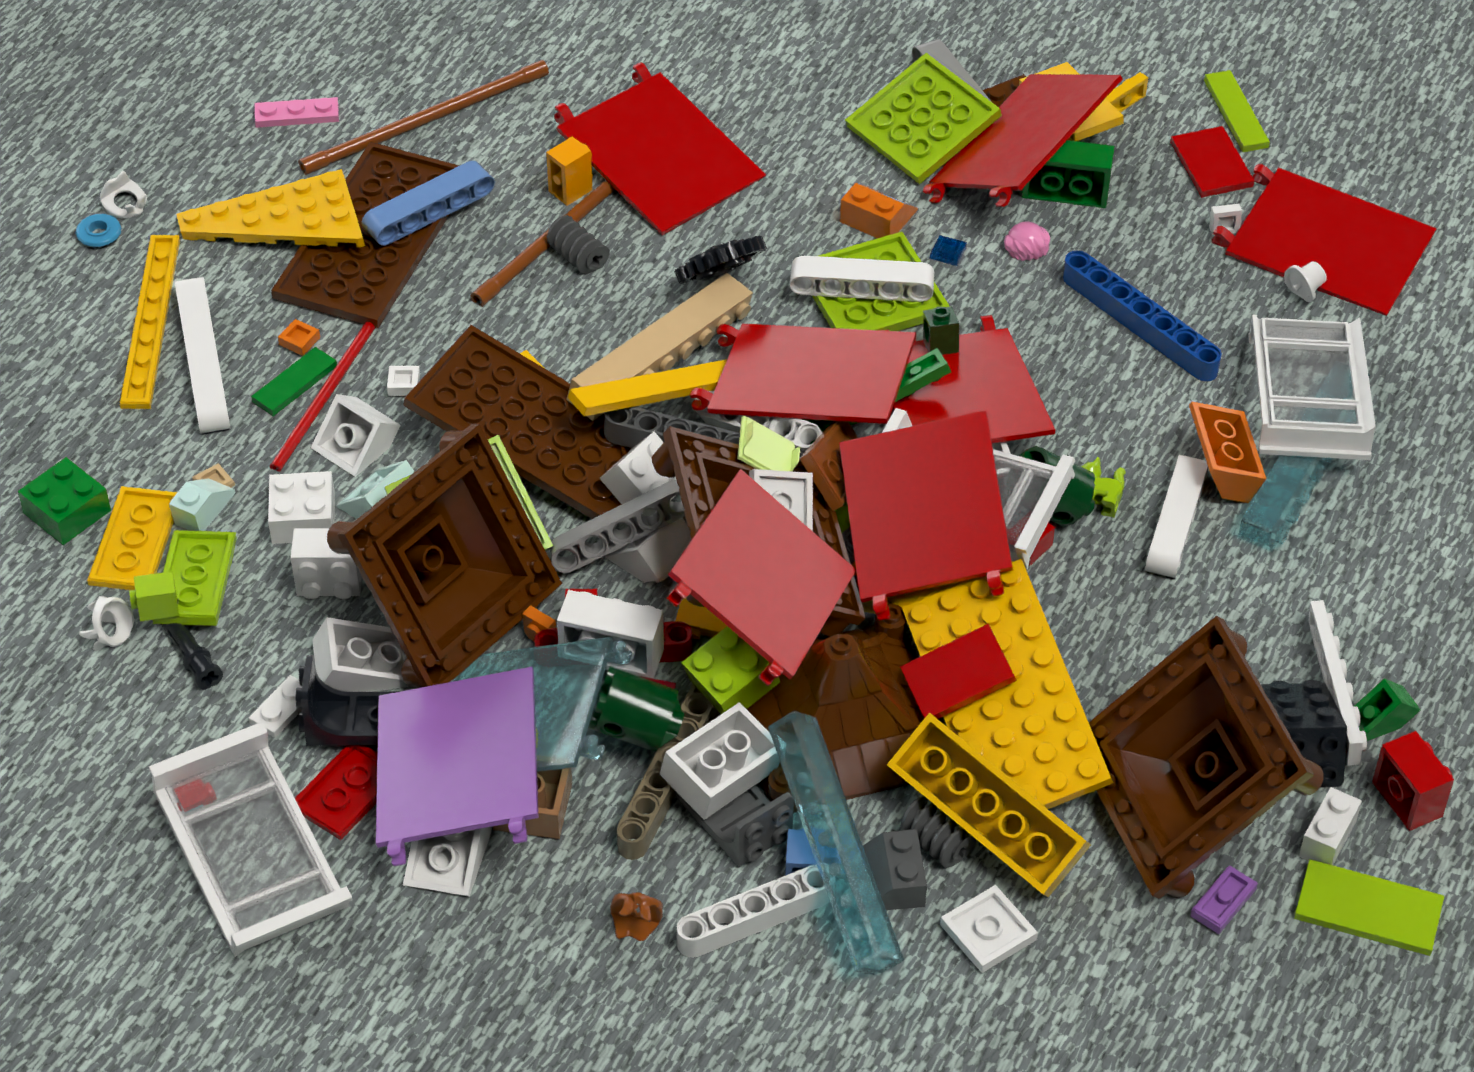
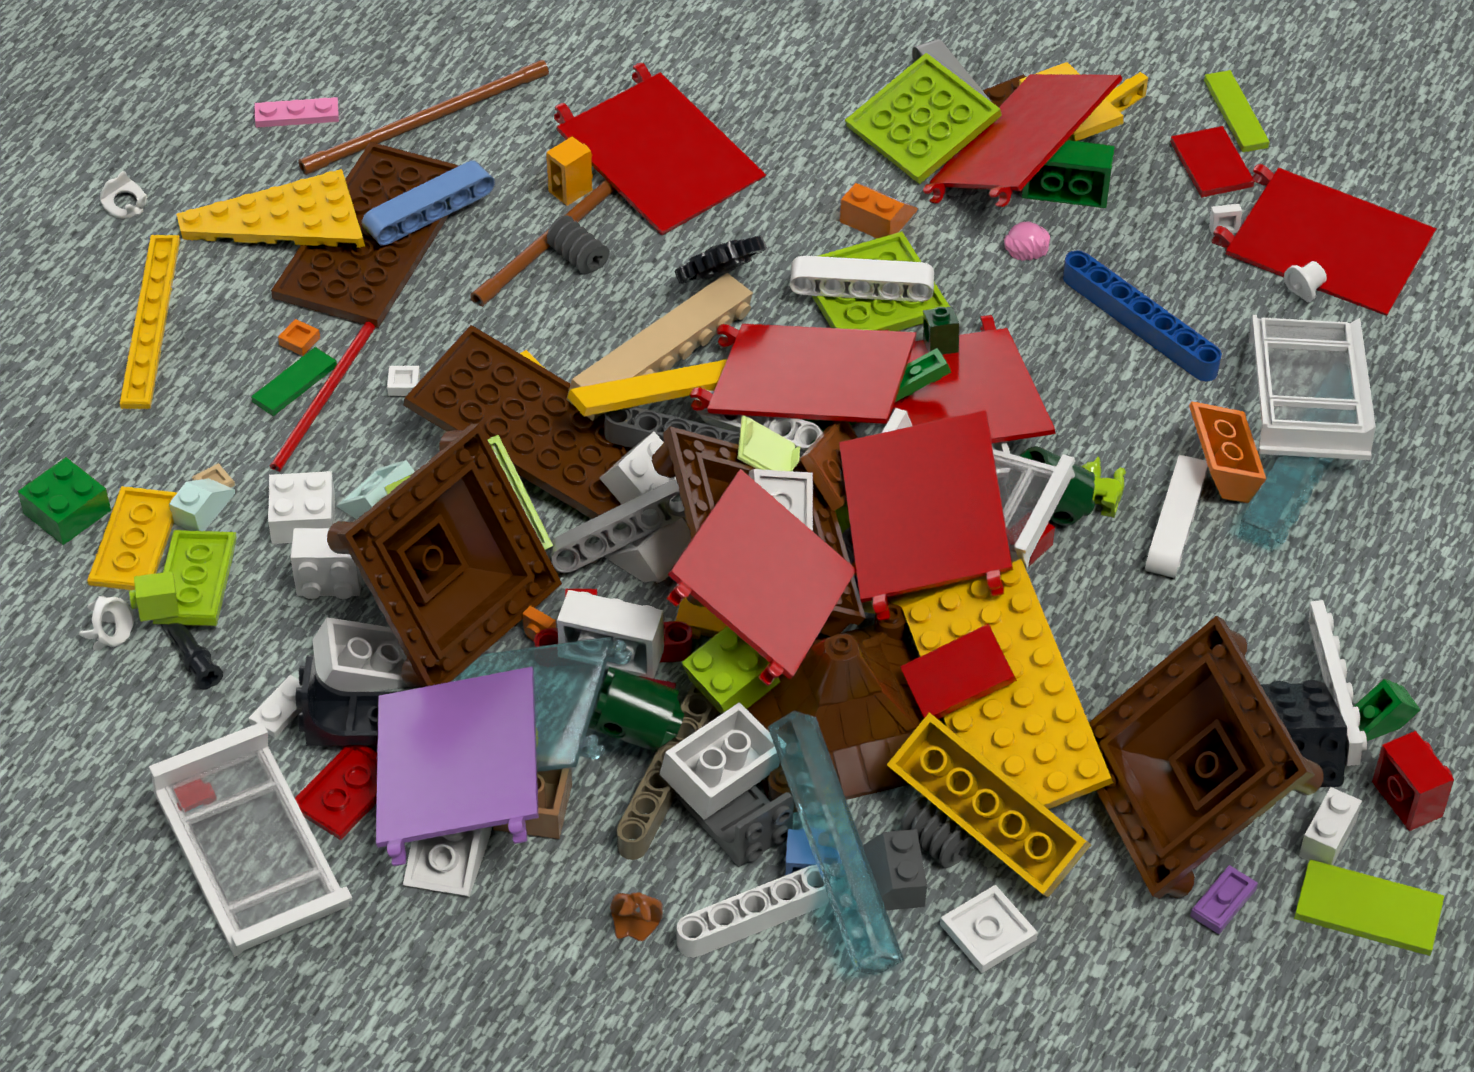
(98, 221): dark azure piece -> none
(202, 355): white beam -> none
(354, 434): white slope -> none
(948, 250): clear blue tile -> none

